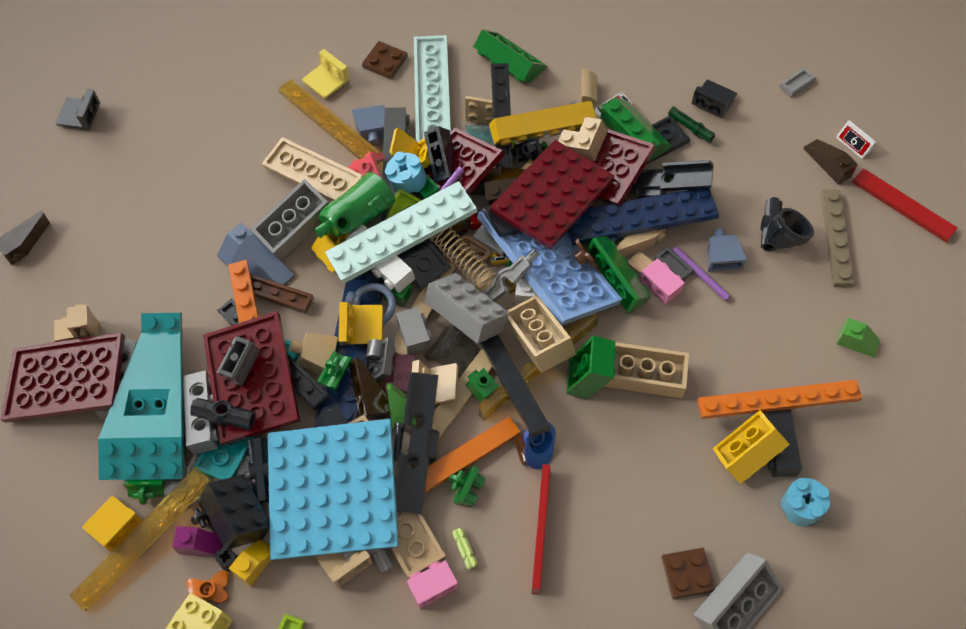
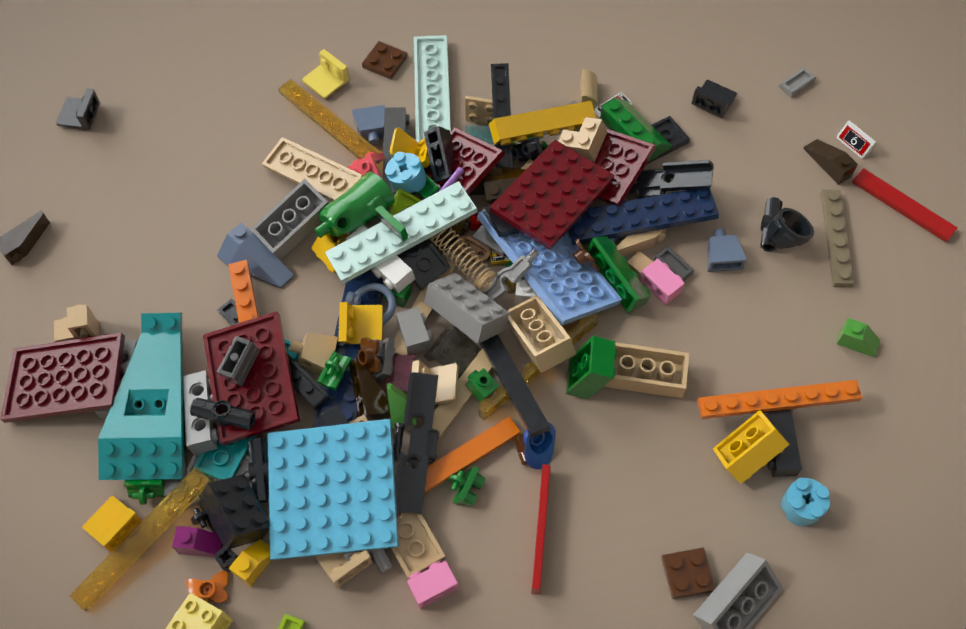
(281, 294): reddish brown plate -> none
(368, 355): none -> reddish brown animal
(392, 223): none -> tile
(465, 548): yellowish green axle -> none
(502, 50): green slope -> none
(691, 124): dark green pin -> none
(704, 276): medium lavender bar -> none

